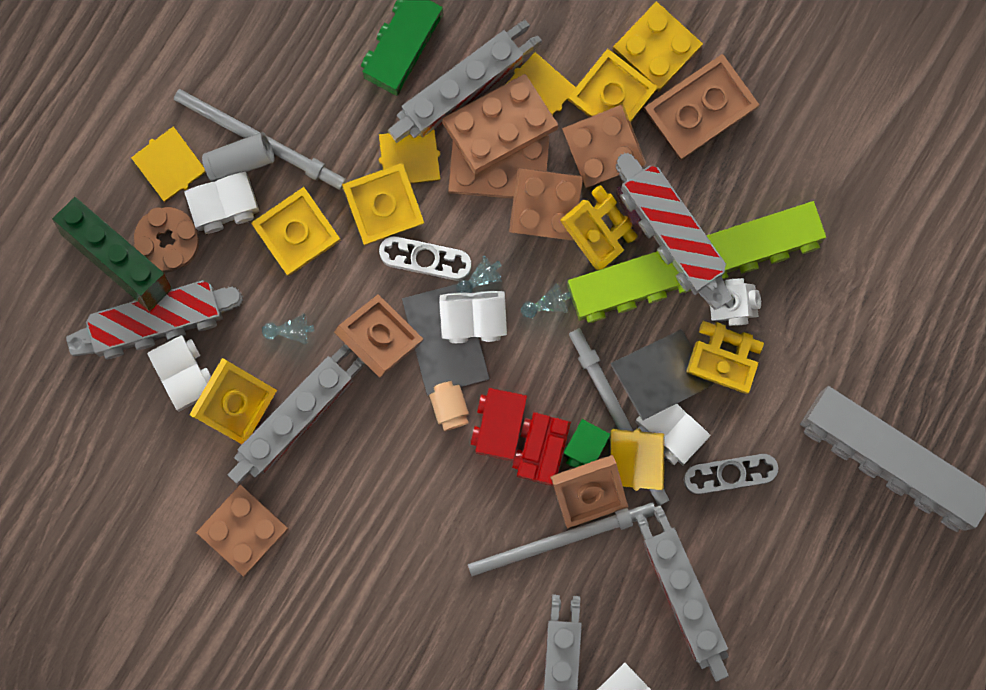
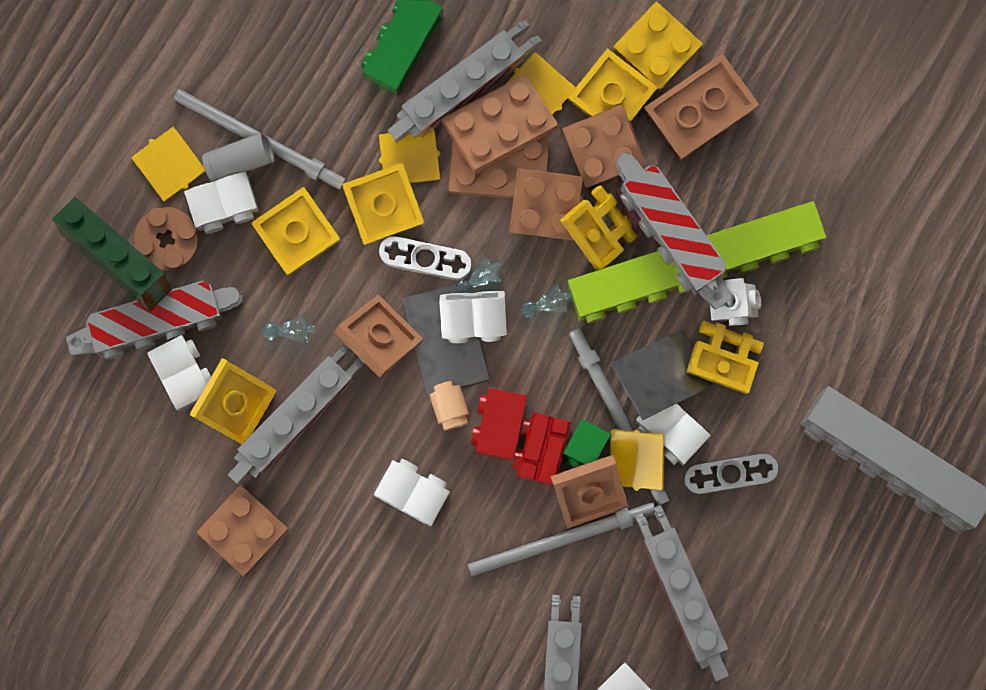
(412, 492): none -> white brick

